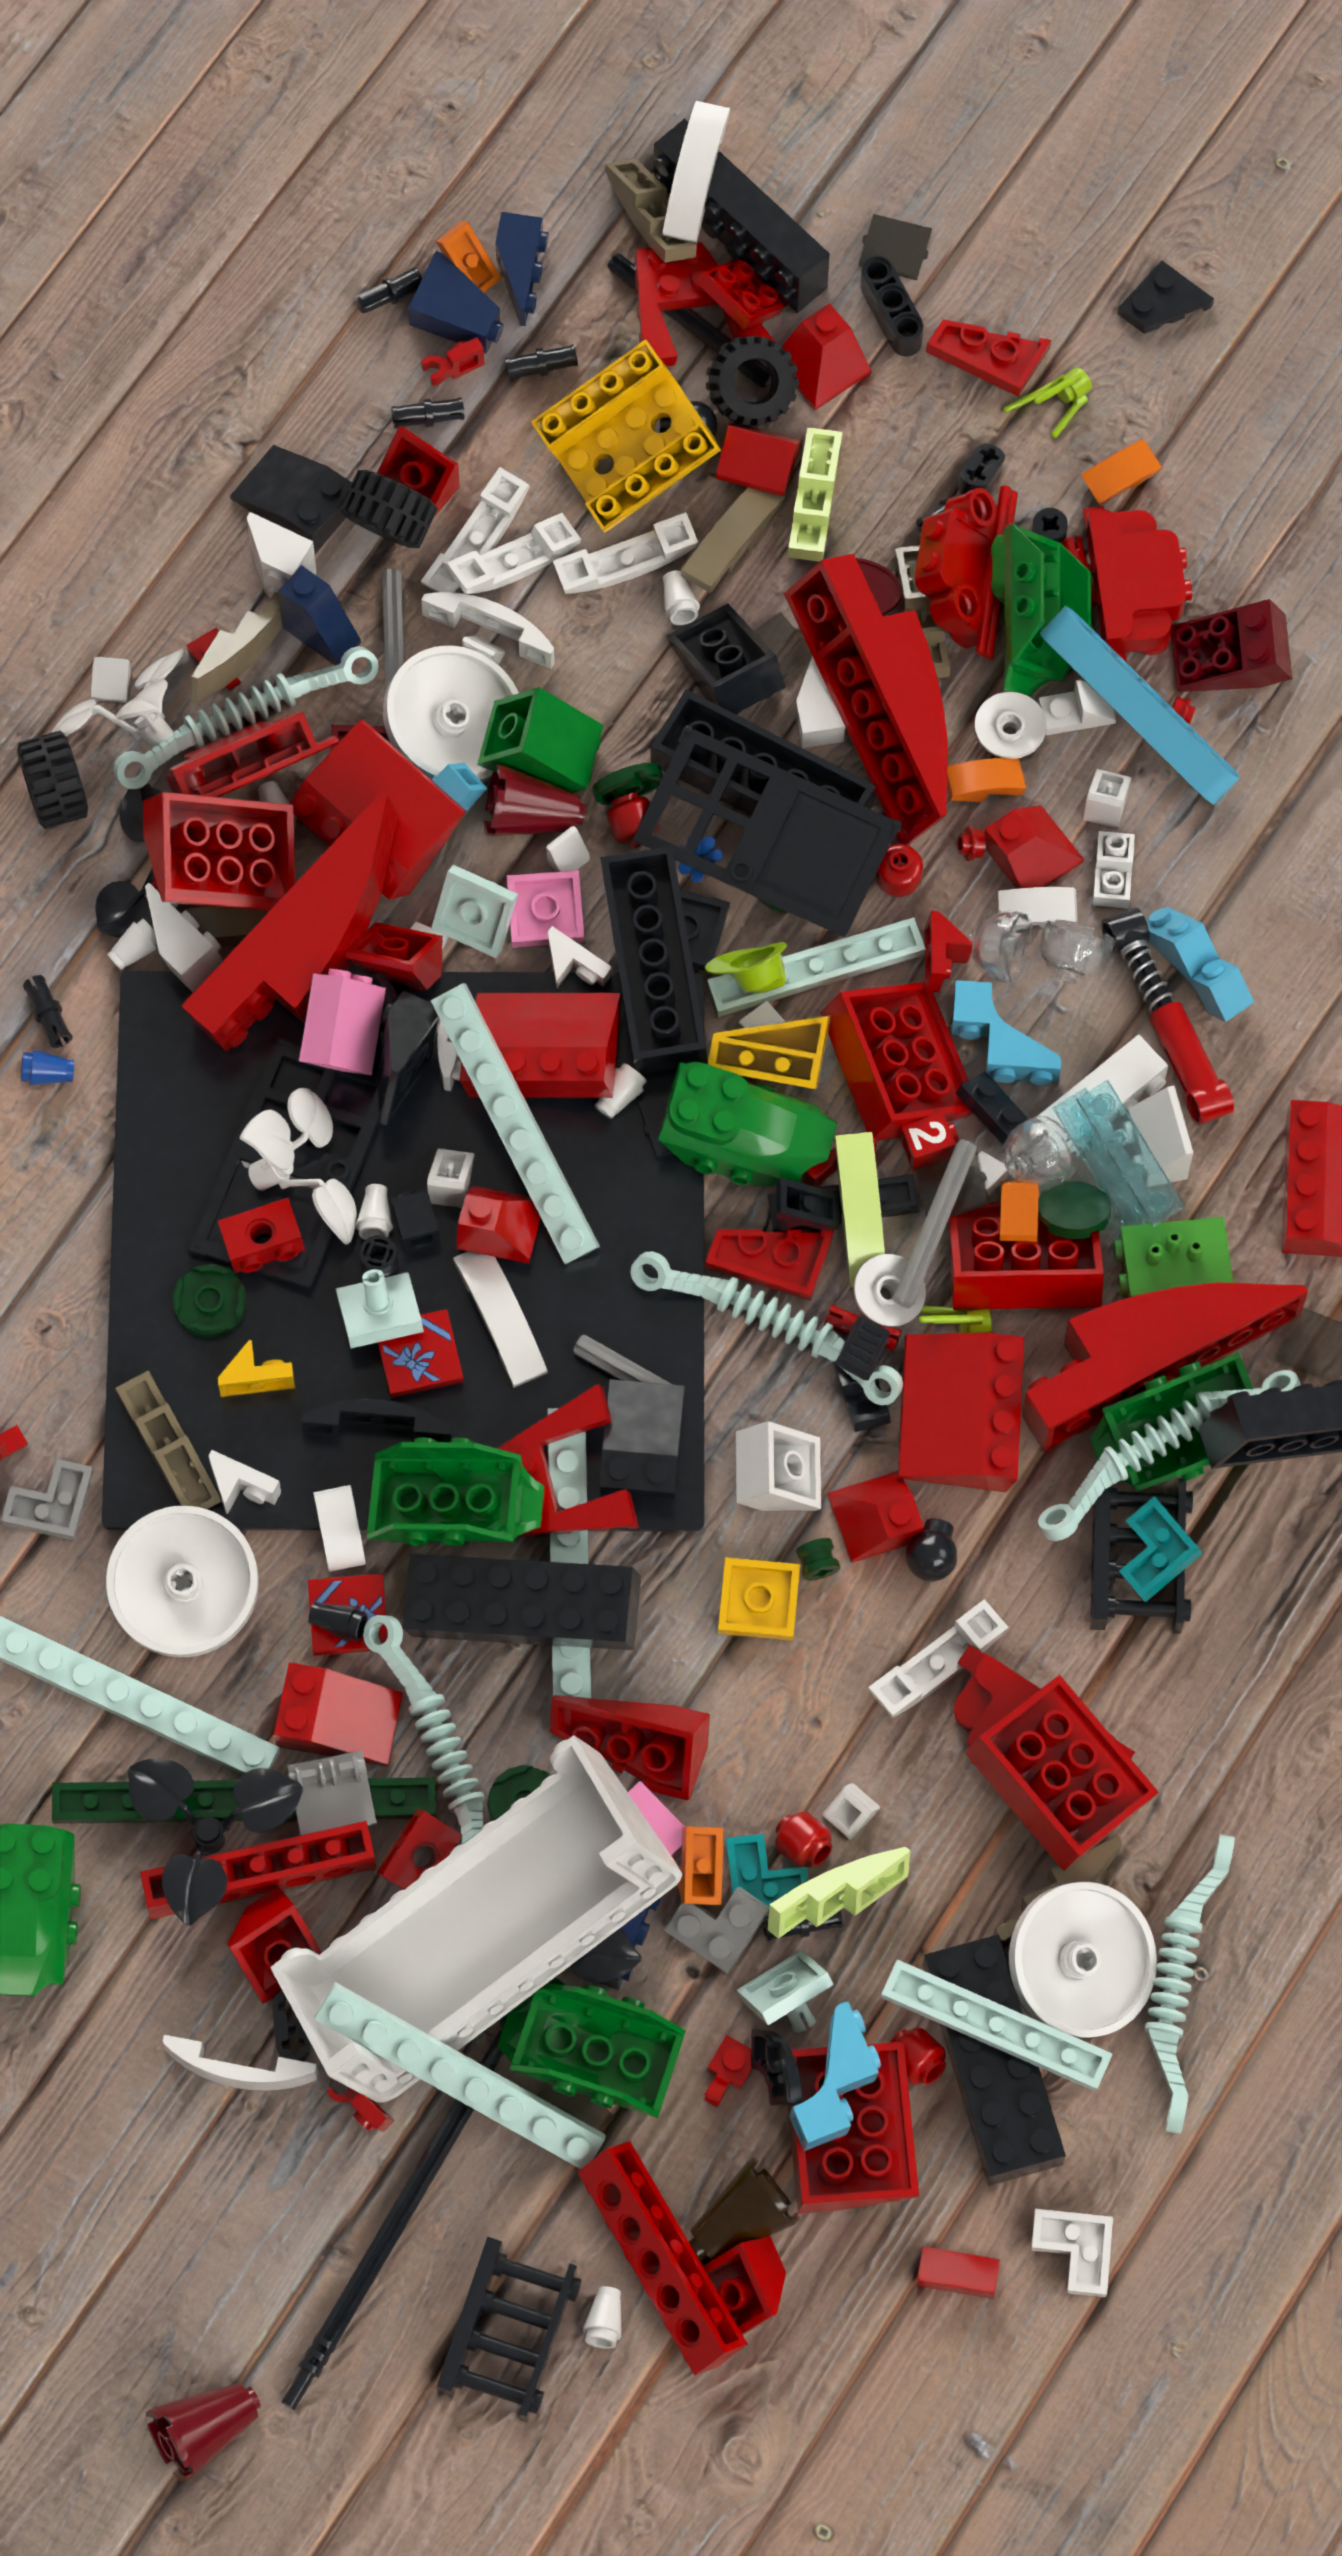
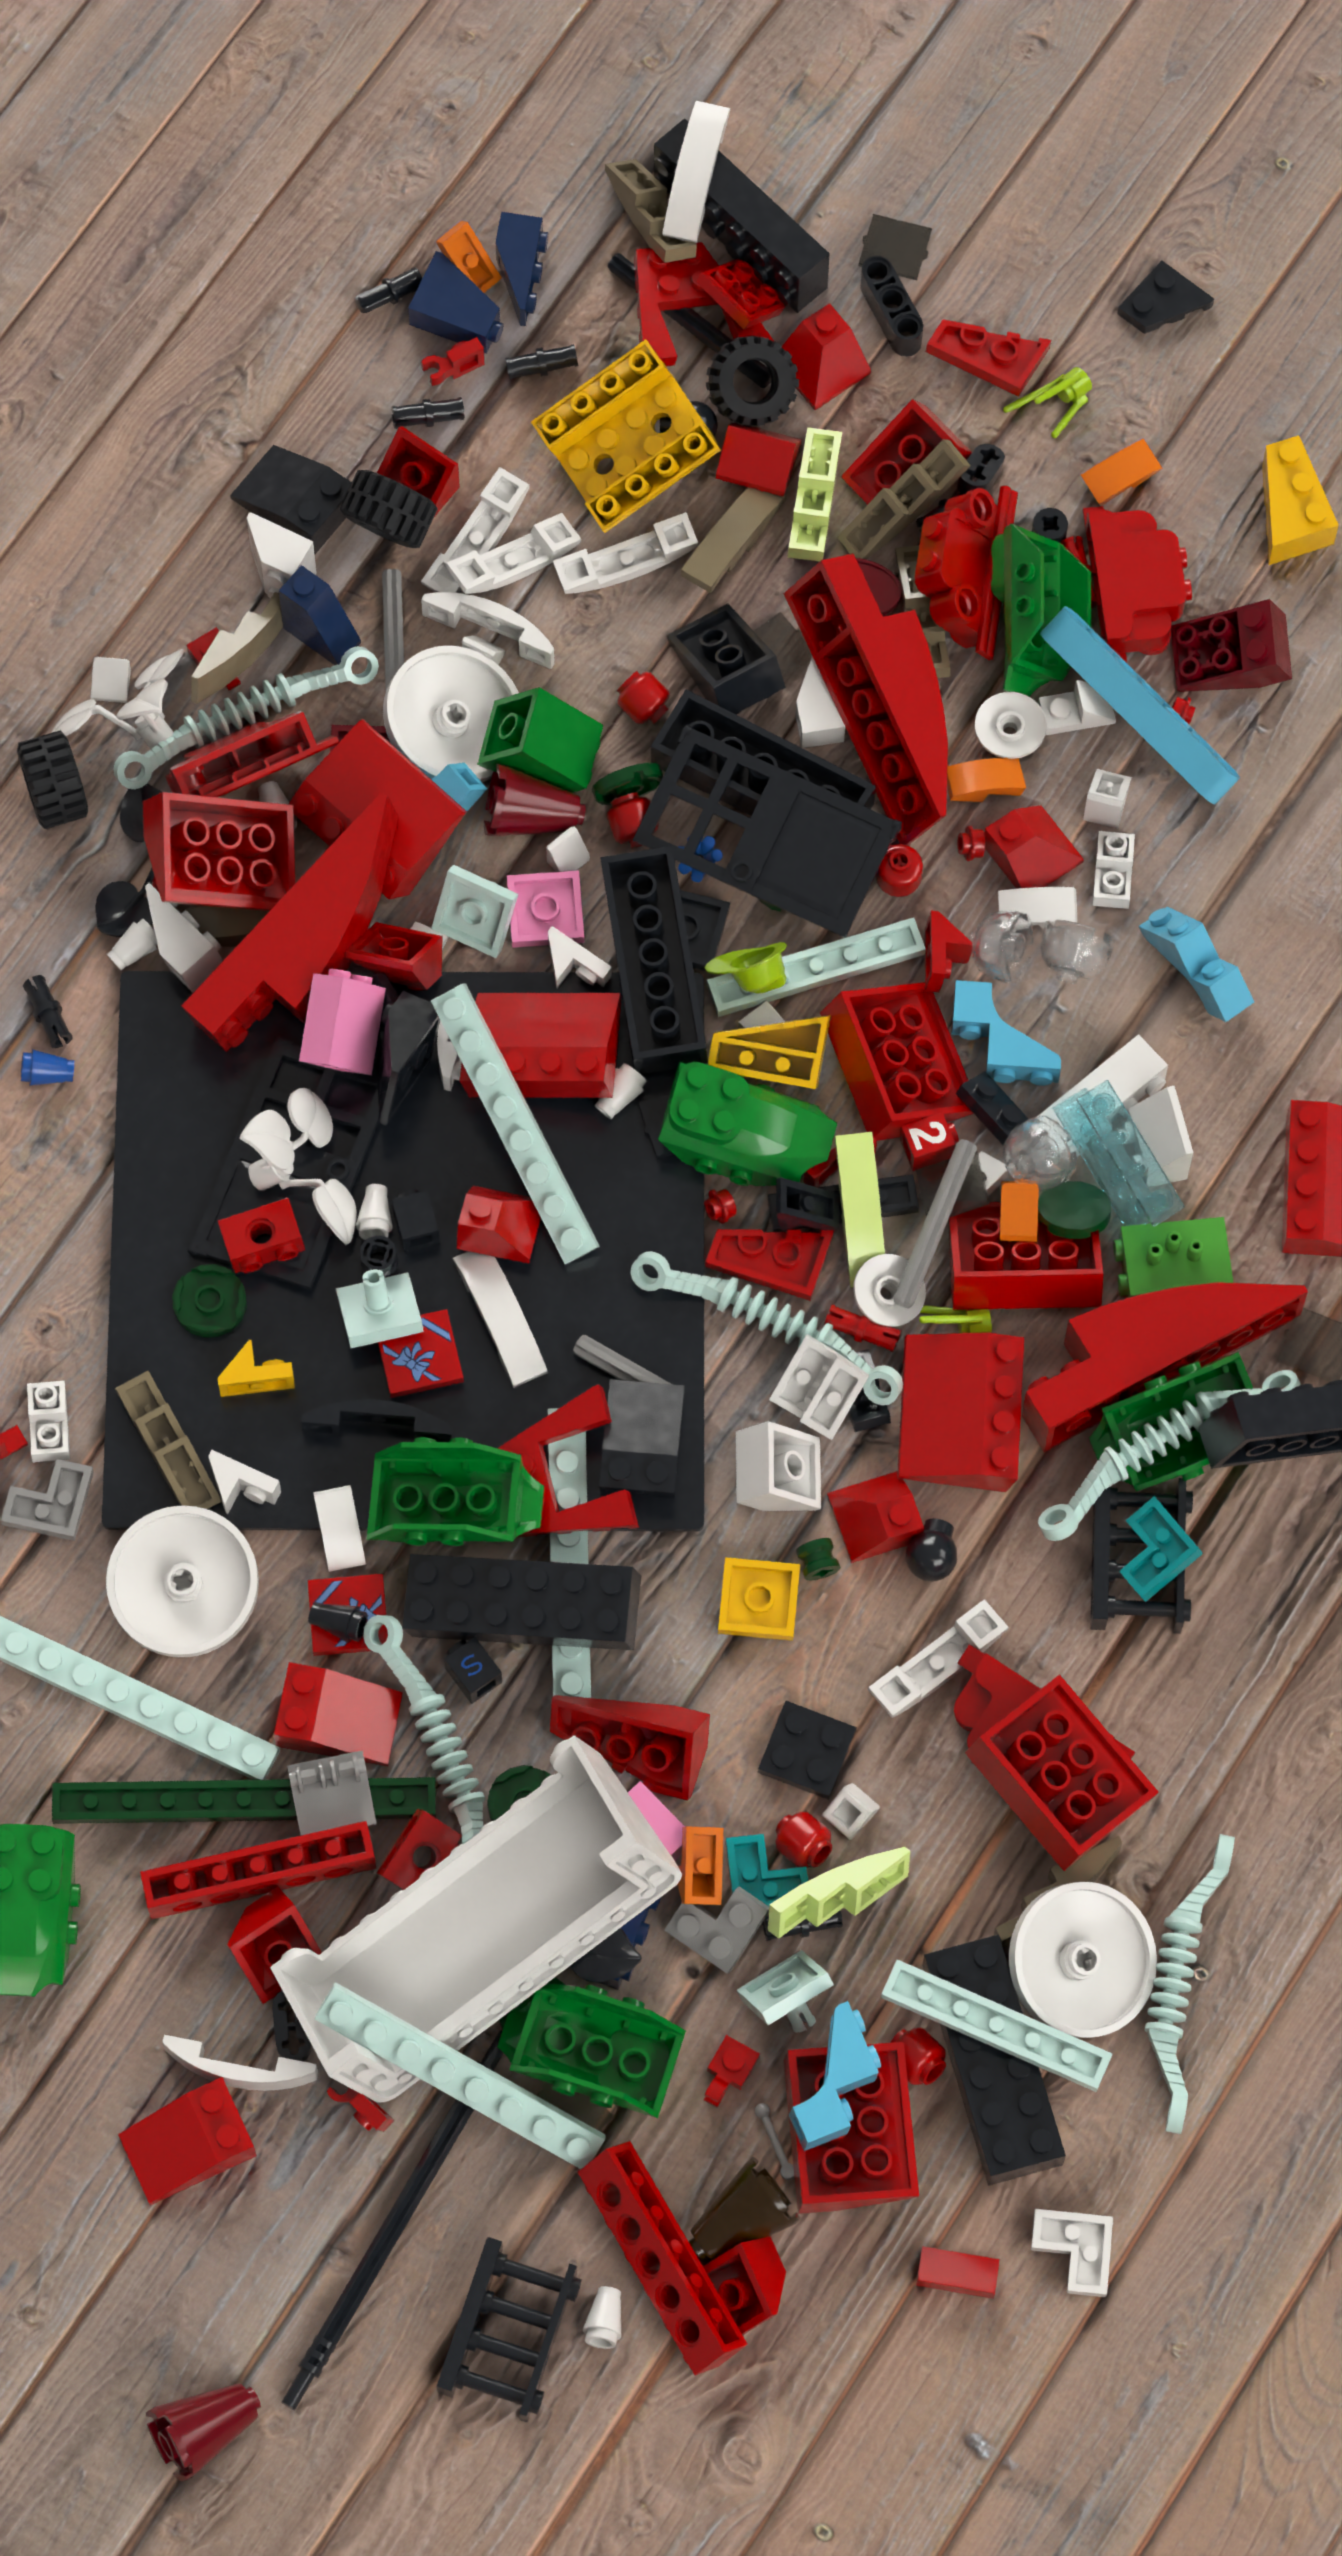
(48, 1421): none -> white slope
(187, 2141): none -> red slope
(199, 1884): black plant -> none
(450, 1177): white slope -> none
(472, 1669): none -> black brick
(643, 698): none -> red head
(679, 599): white cone -> none
(720, 1205): none -> red plate
(778, 2065): black tile -> none
(787, 2170): none -> light grey hinge
(807, 1750): none -> black plate
(819, 1386): none -> white slope
(862, 1348): black slope -> none
(902, 443): none -> red slope
(904, 502): none -> dark tan slope
(1205, 1093): red piece -> none
(1295, 503): none -> yellow wedge

